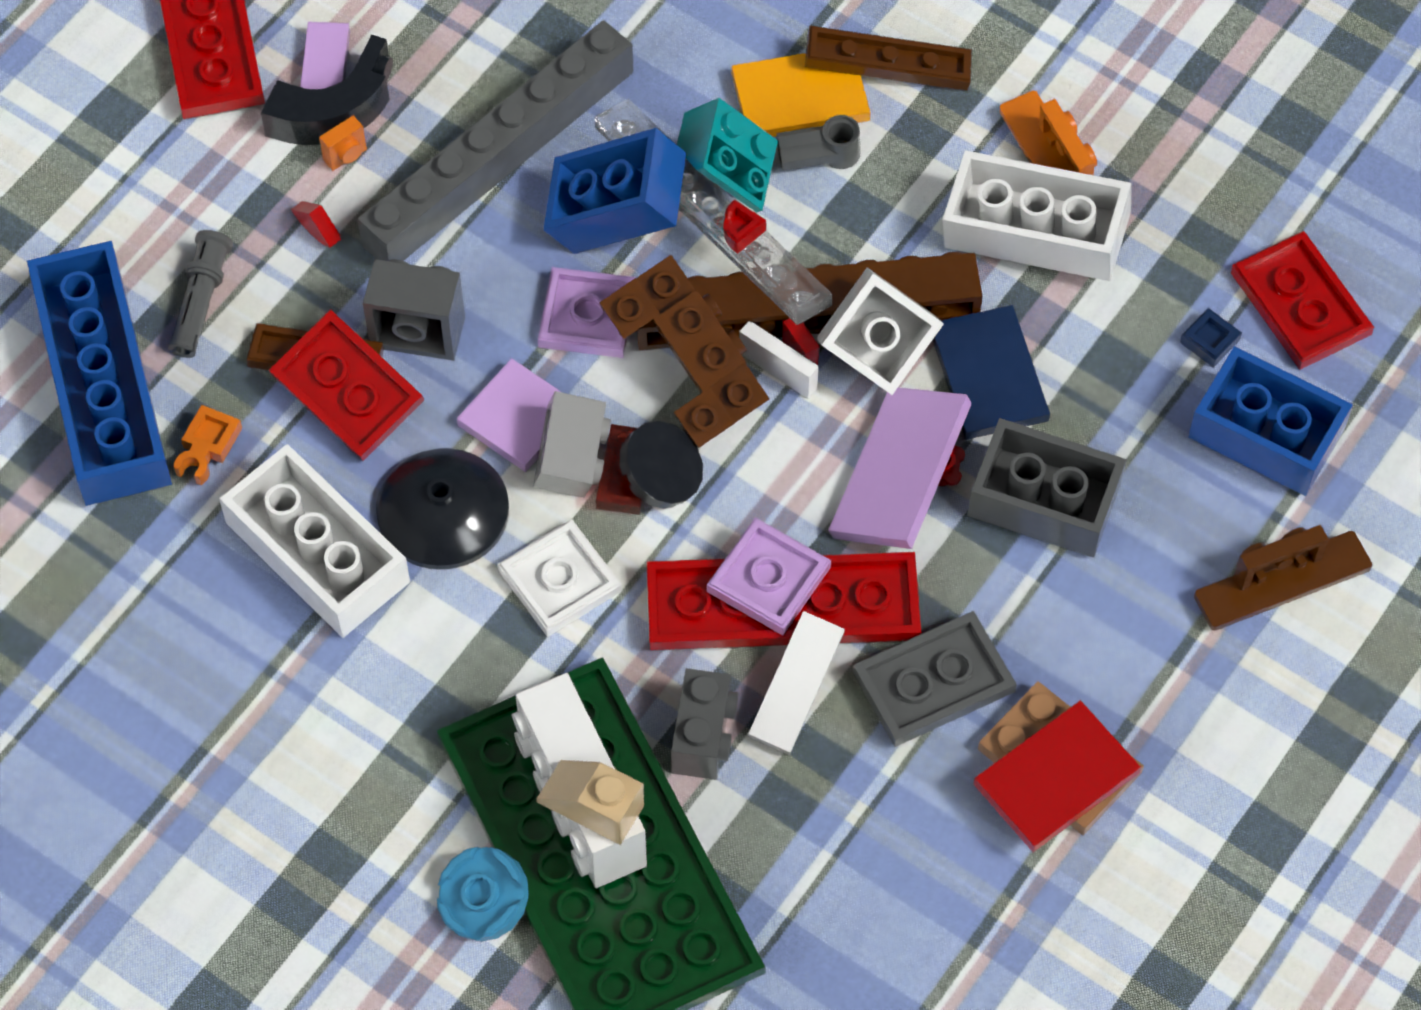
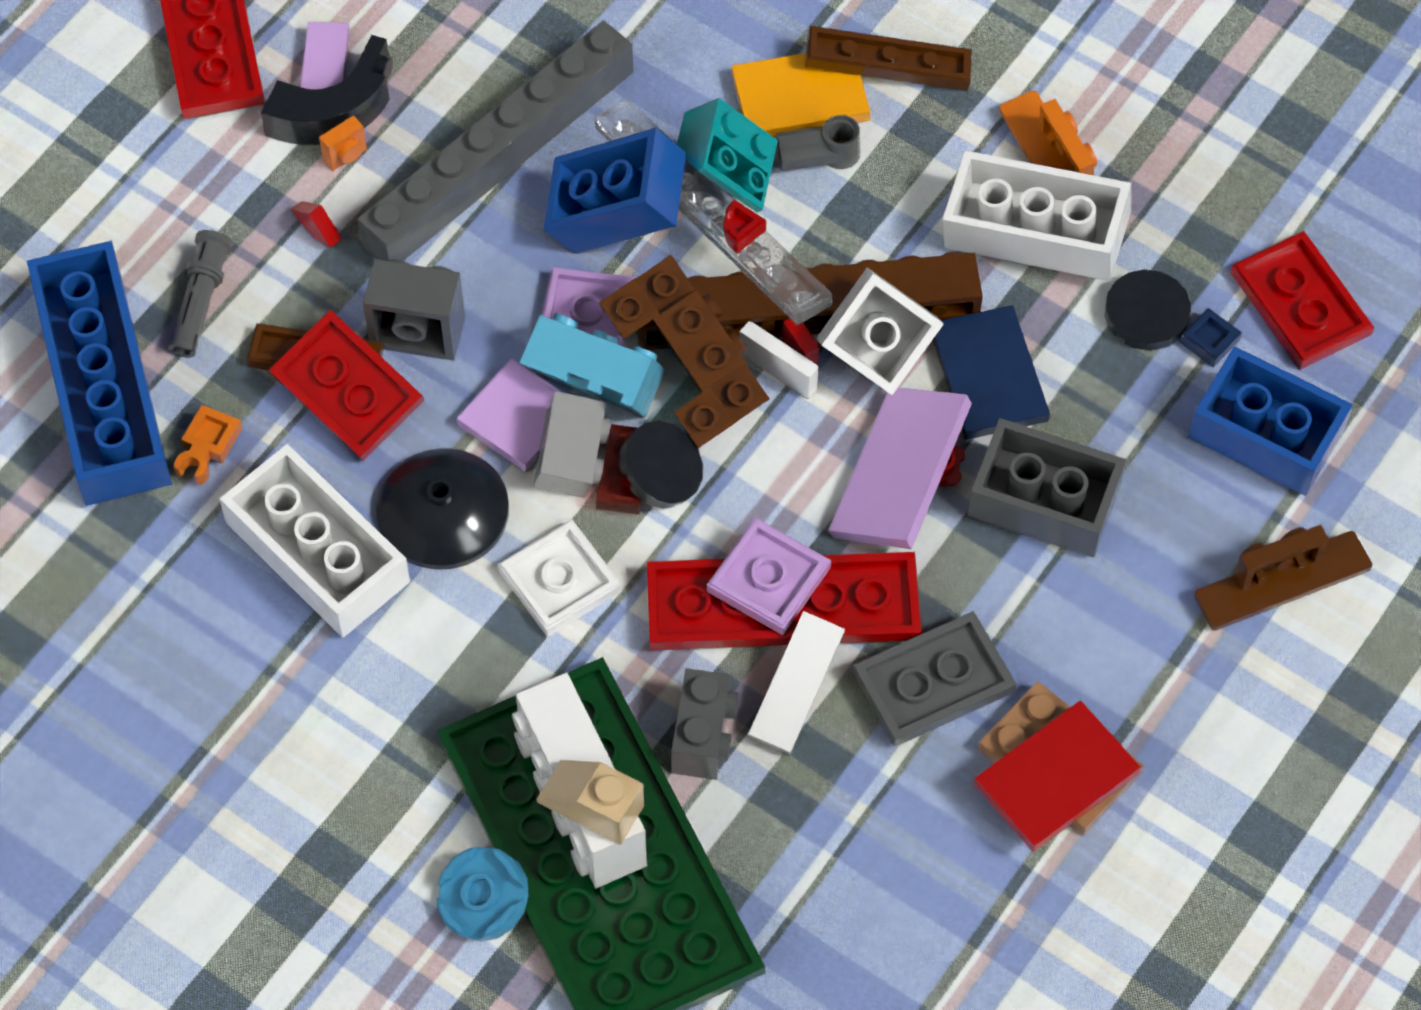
(593, 363): none -> medium azure wedge
(1147, 309): none -> black tile

